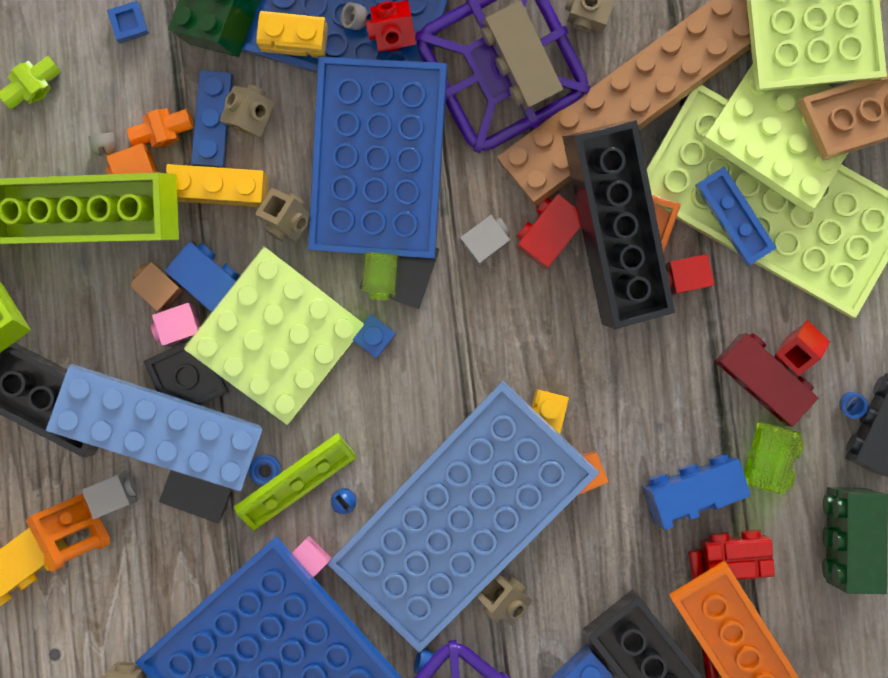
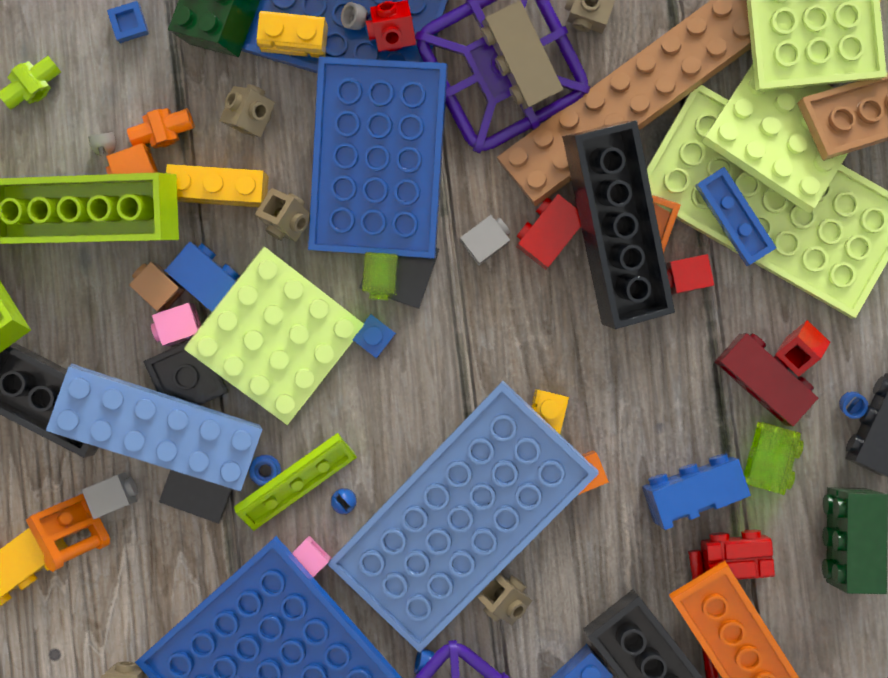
(210, 133): blue plate -> none

